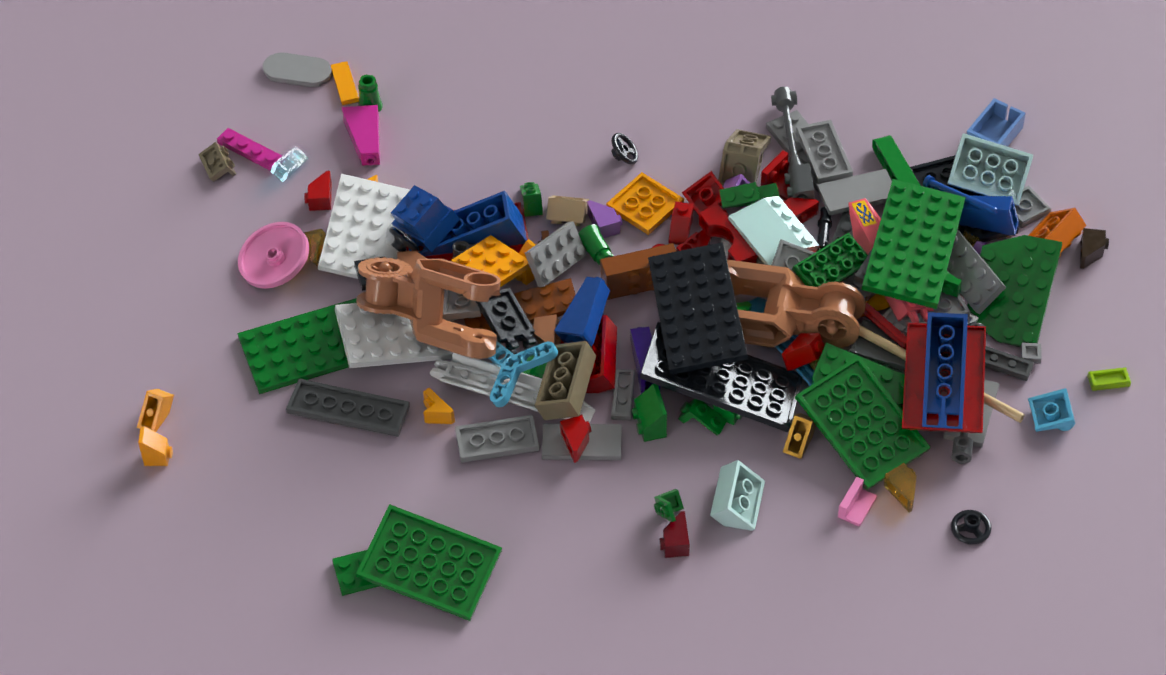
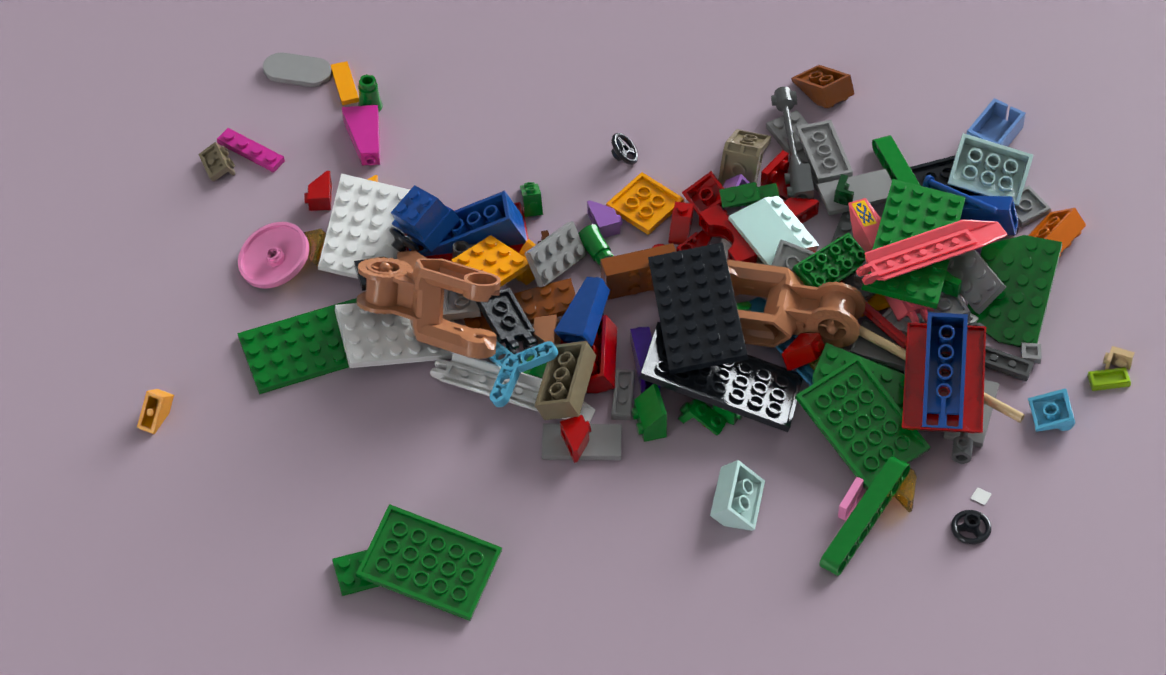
(154, 448): light orange slope -> none
(283, 172): clear light blue slope -> none
(348, 407): dark grey plate -> none
(437, 410): light orange slope -> none
(497, 438): light grey plate -> none
(566, 209): tan slope -> none
(667, 504): green bracket -> none
(676, 538): dark red slope -> none
(799, 435): pearl gold slope -> none
(824, 225): black pin -> none
(825, 85): none -> dark orange slope
(842, 193): none -> dark green bracket
(864, 516): none -> green beam
(928, 249): none -> coral hinge
(981, 496): none -> white sticker
(1092, 246): dark brown slope -> none
(1118, 357): none -> tan bracket

